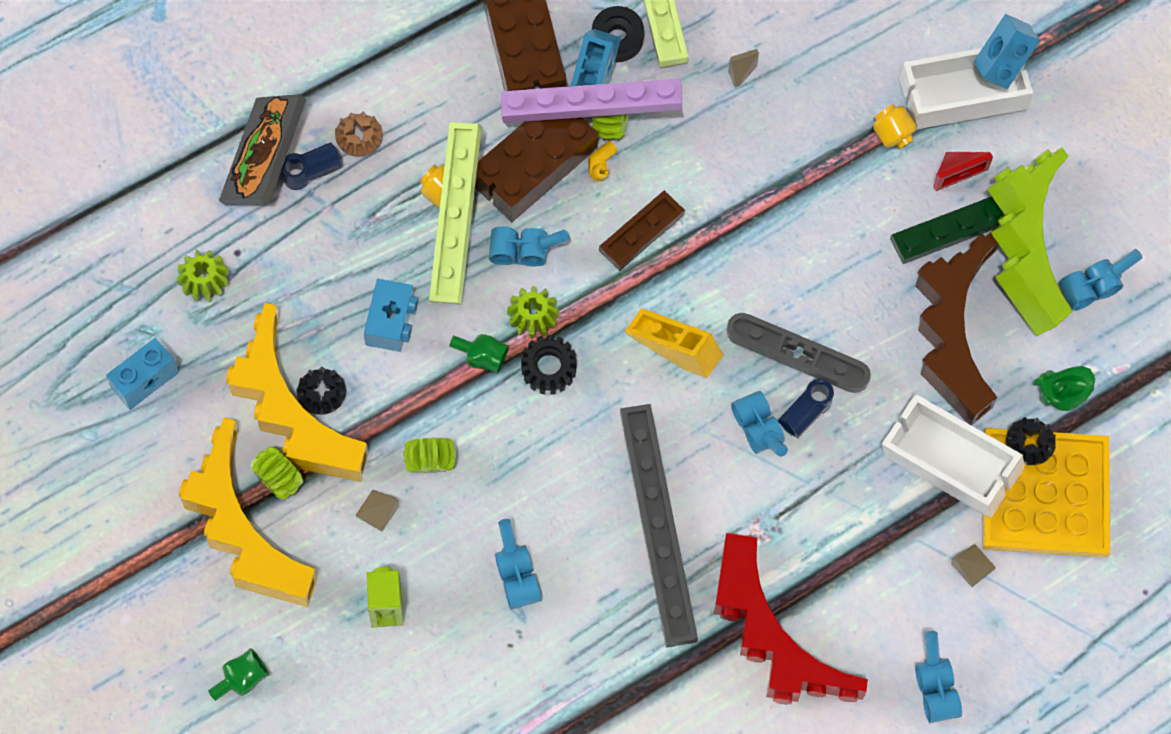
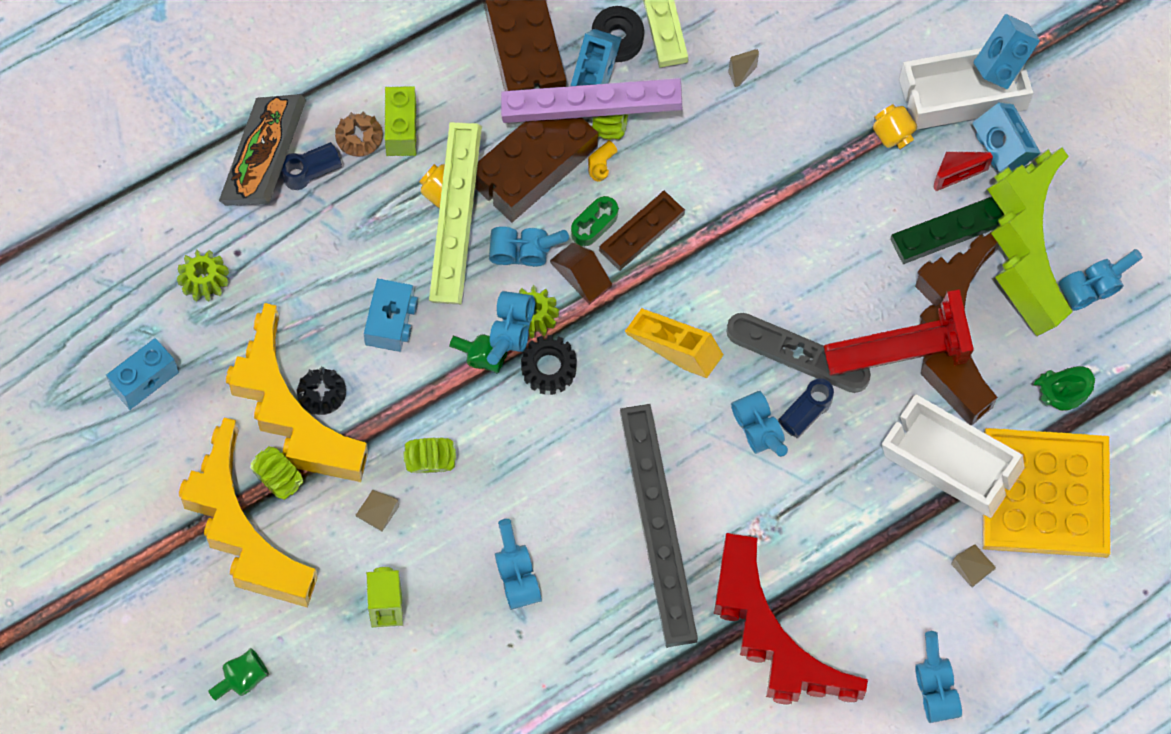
(400, 121): none -> lime brick
(512, 332): none -> dark azure beam
(582, 271): none -> reddish brown slope
(590, 216): none -> green beam
(946, 335): none -> red bracket
(1019, 144): none -> dark azure brick
(1031, 454): black gear -> none

